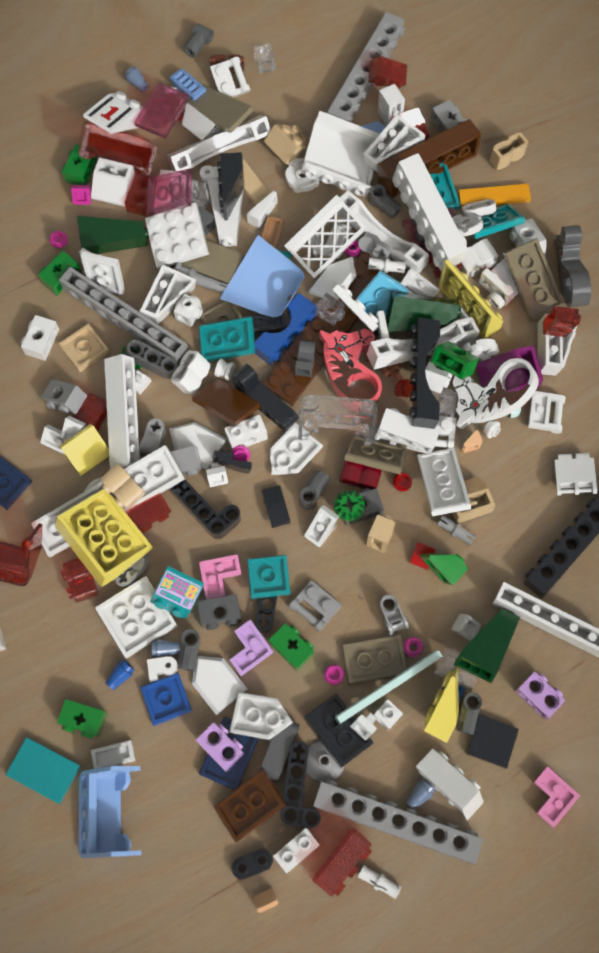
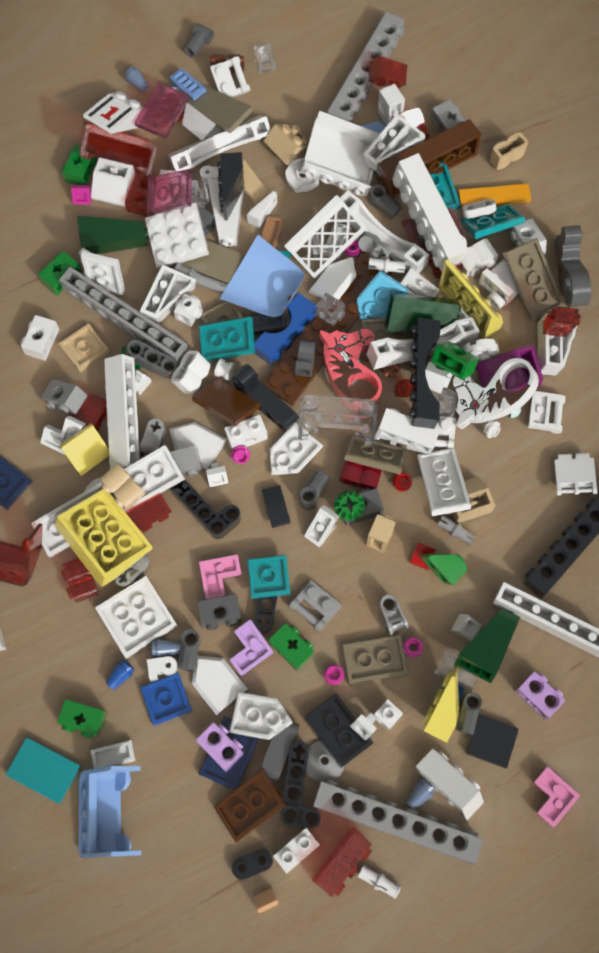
(58, 239): dark pink plate -> none
(176, 592): teal slope -> none
(226, 459): black slope -> none
(356, 307): white plate -> none
(382, 326): white tile -> none
(388, 686): light aqua tile -> none
(468, 224): white tile -> none
(472, 443): light nougat slope -> none

